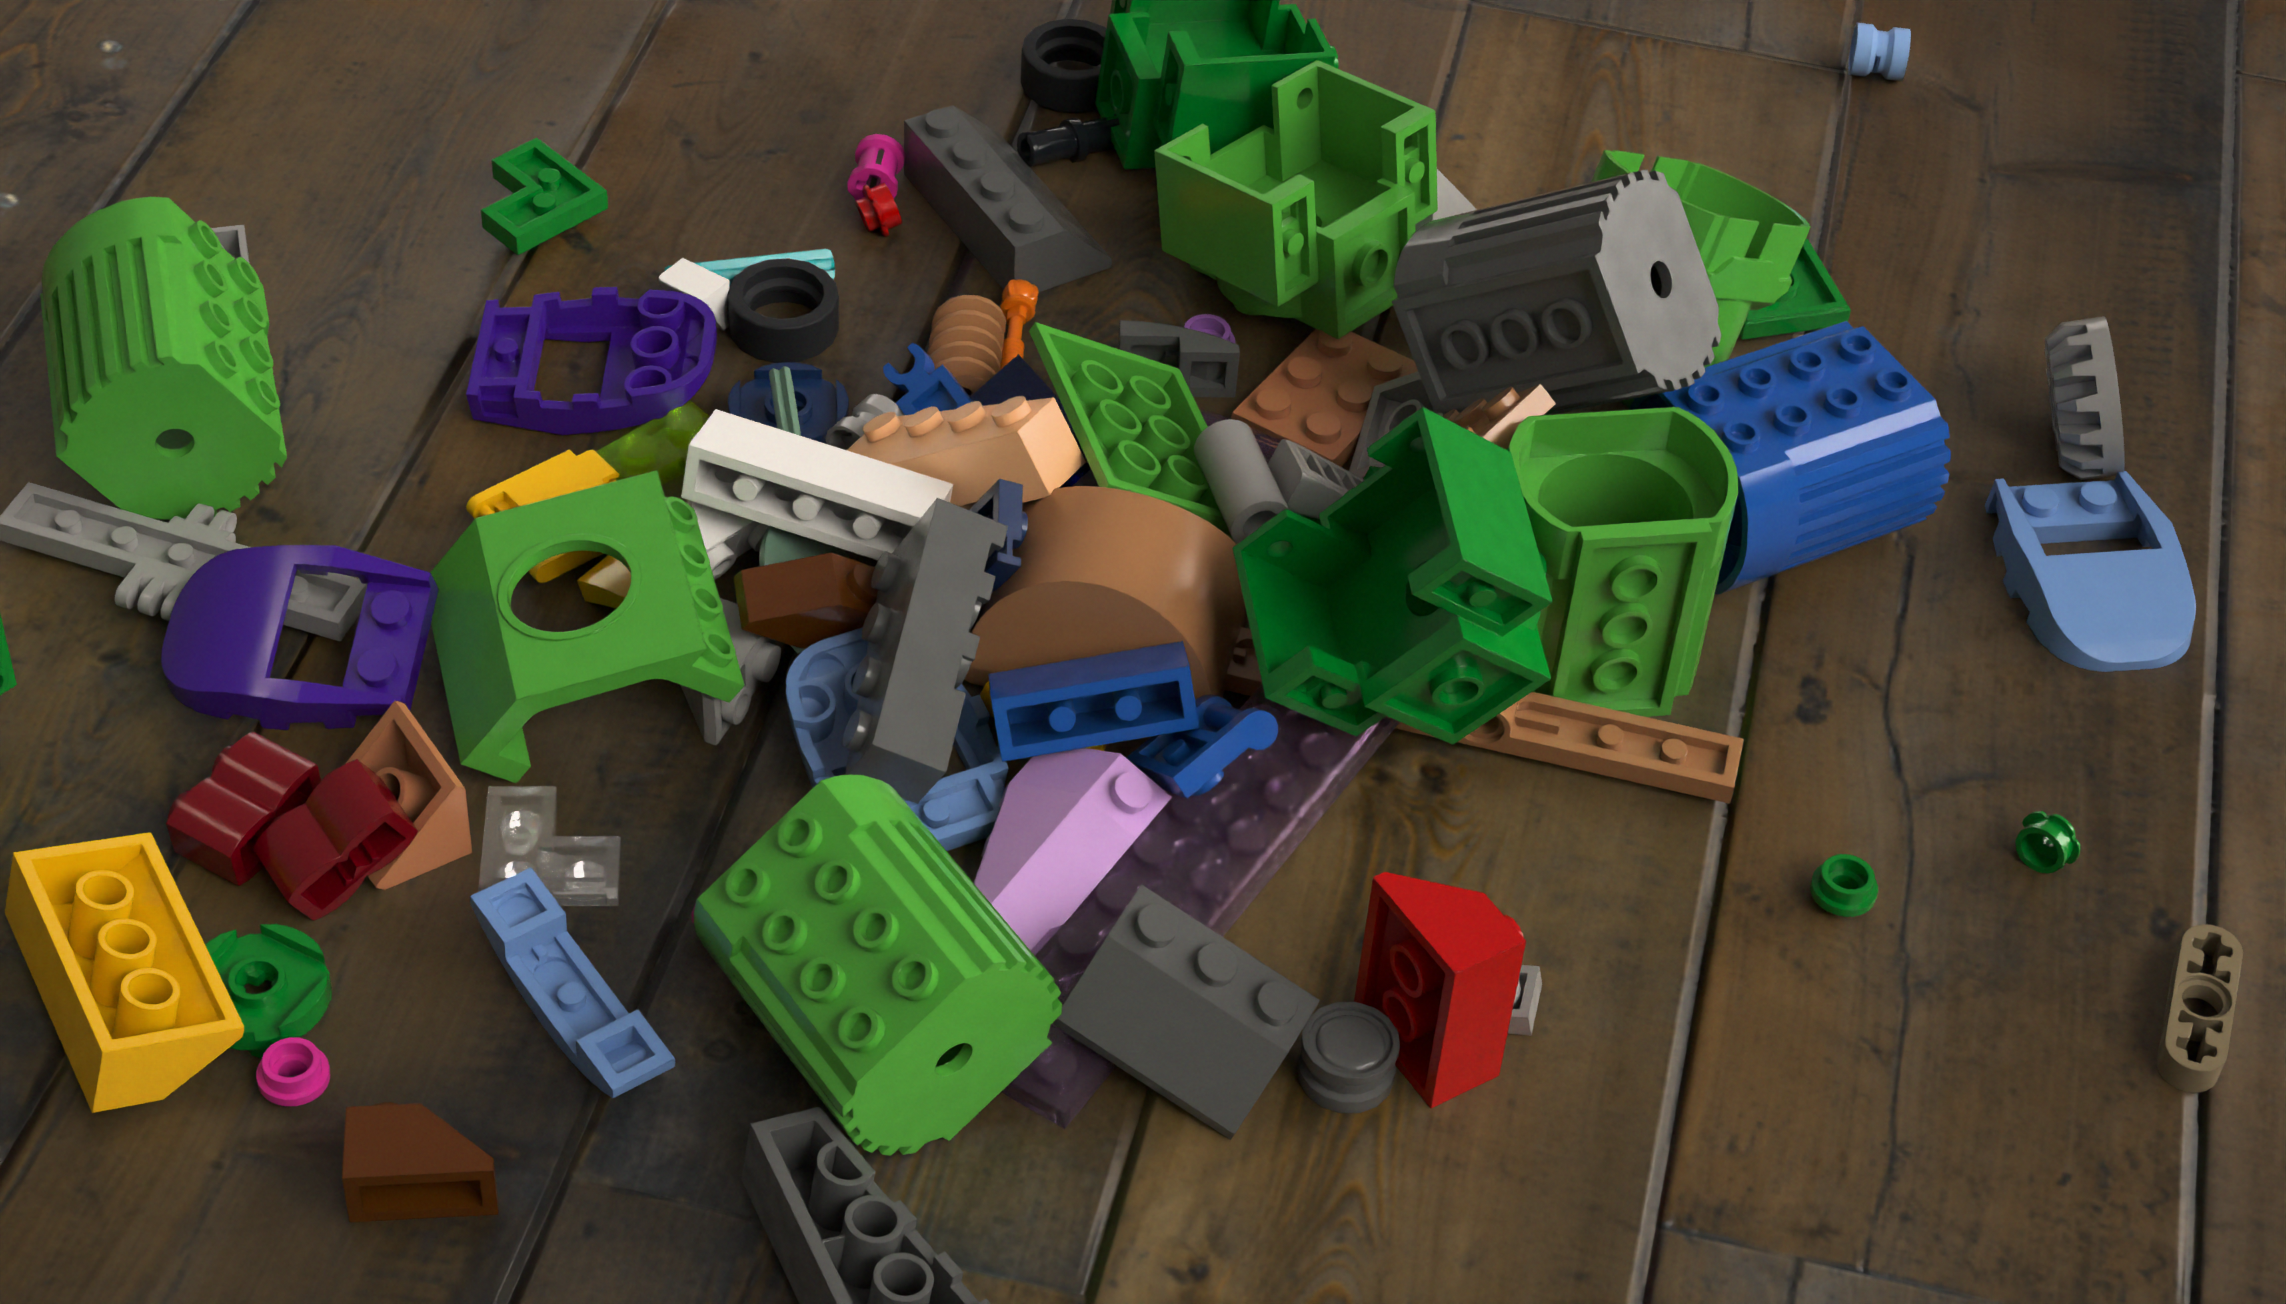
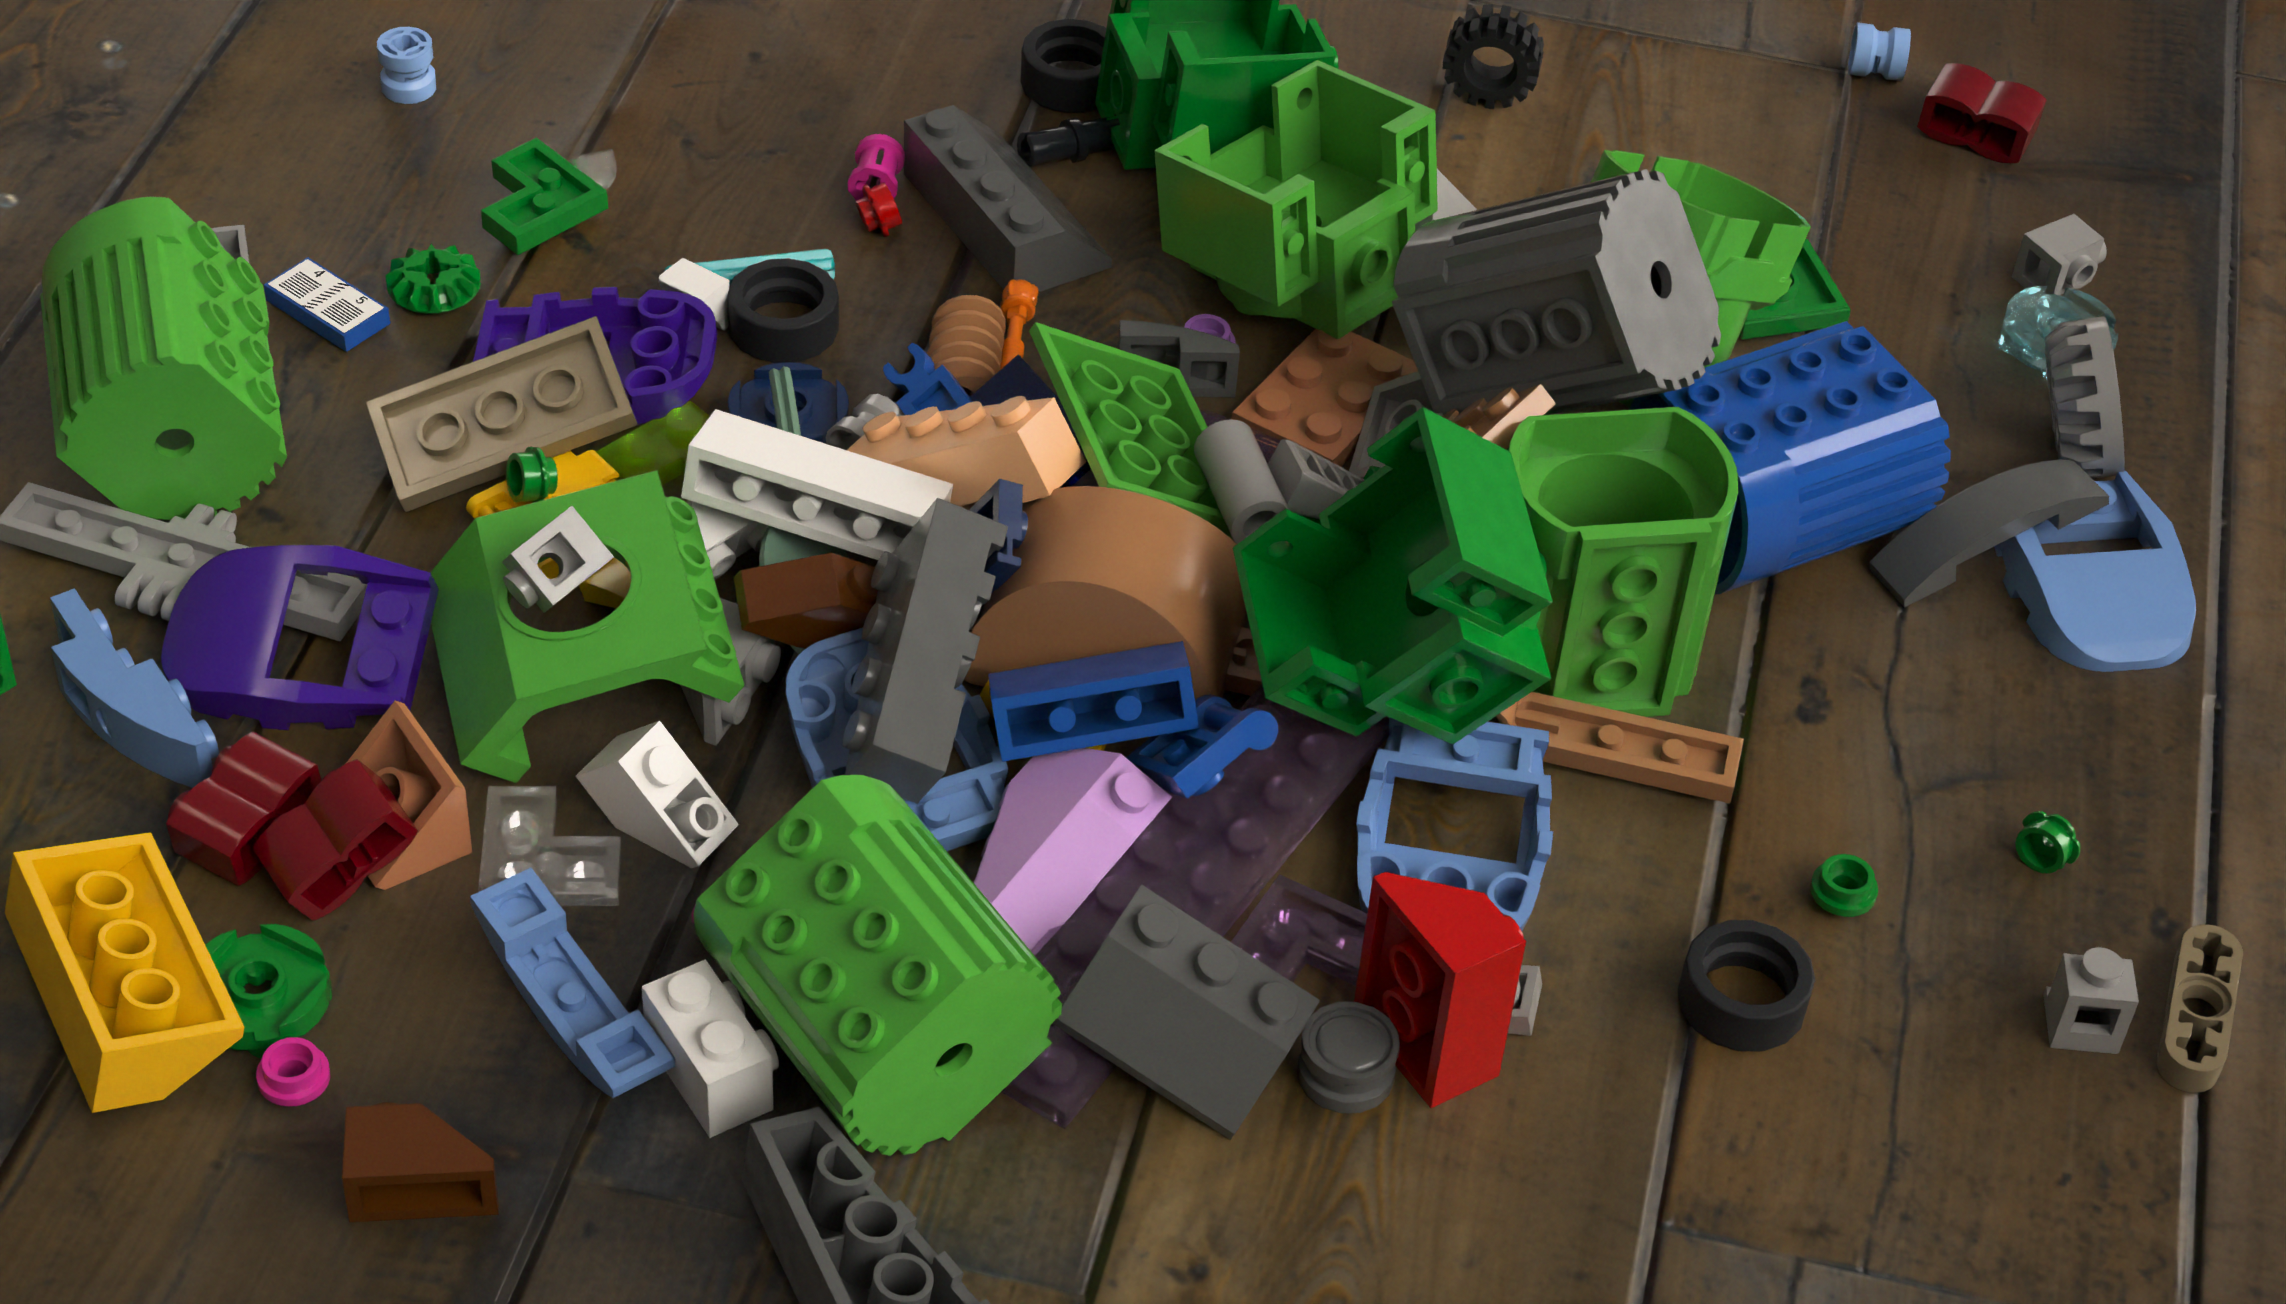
(128, 702): none -> medium blue slope
(327, 304): none -> tile
(406, 65): none -> light blue wheel
(455, 287): none -> green gear
(472, 418): none -> dark tan plate
(531, 475): none -> green plate
(570, 545): none -> brick
(598, 165): none -> clear hinge
(657, 795): none -> white slope
(718, 1056): none -> white brick
(1303, 927): none -> plate
(1488, 759): none -> medium blue slope
(1495, 31): none -> black tyre
(1737, 1023): none -> black tyre
(1979, 112): none -> dark red brick
(1979, 518): none -> dark grey slope
(2034, 315): none -> clear light blue plate
(2059, 255): none -> light grey brick
(2095, 983): none -> light grey brick

